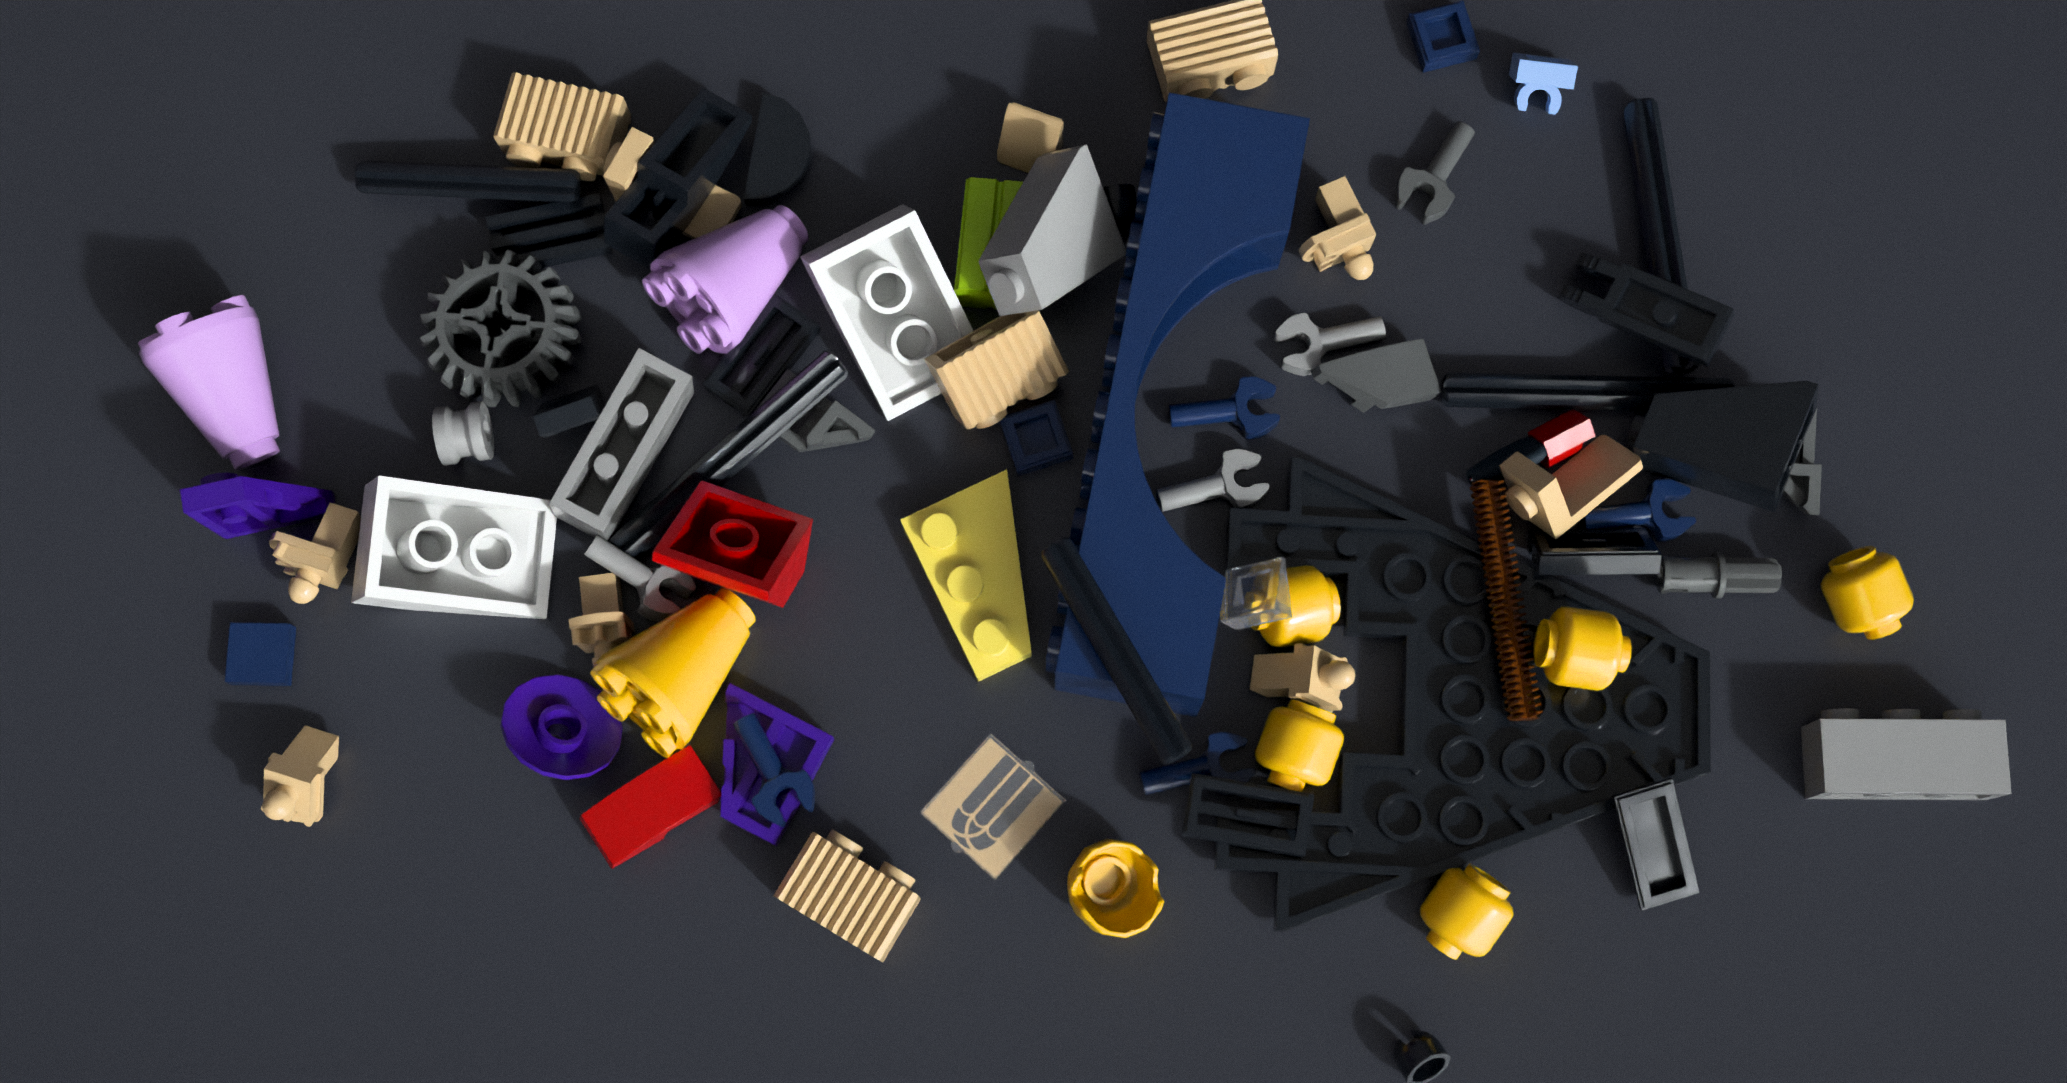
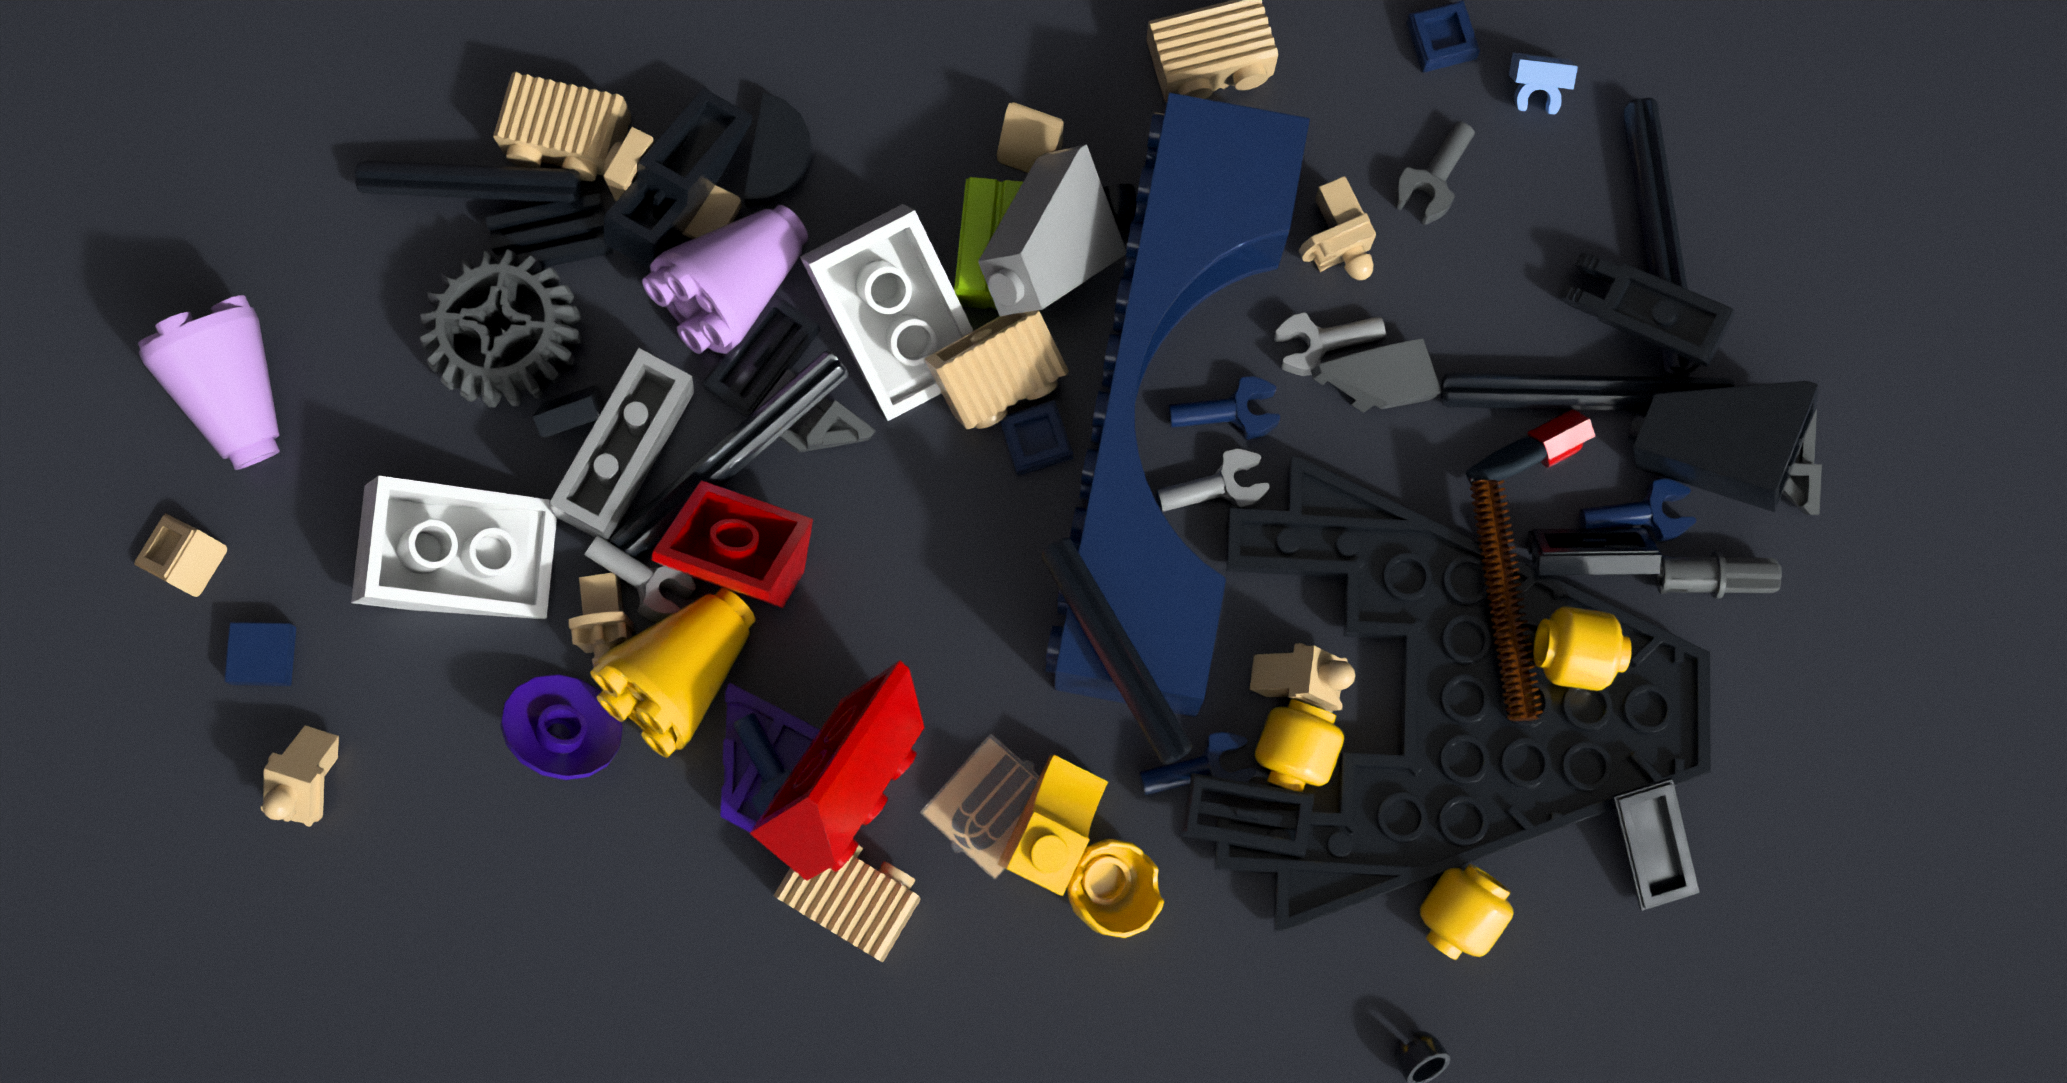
(181, 555): none -> tan slope
(249, 505): dark purple wing -> none
(321, 559): tan piece -> none
(463, 433): light grey wheel -> none
(650, 806): red slope -> none
(844, 775): none -> red slope
(975, 572): light yellow wing -> none
(1054, 825): none -> yellow arch
(1256, 594): clear slope -> none
(1313, 606): yellow head -> none
(1571, 492): tan bracket -> none
(1867, 592): yellow head -> none
(1905, 756): light grey brick -> none

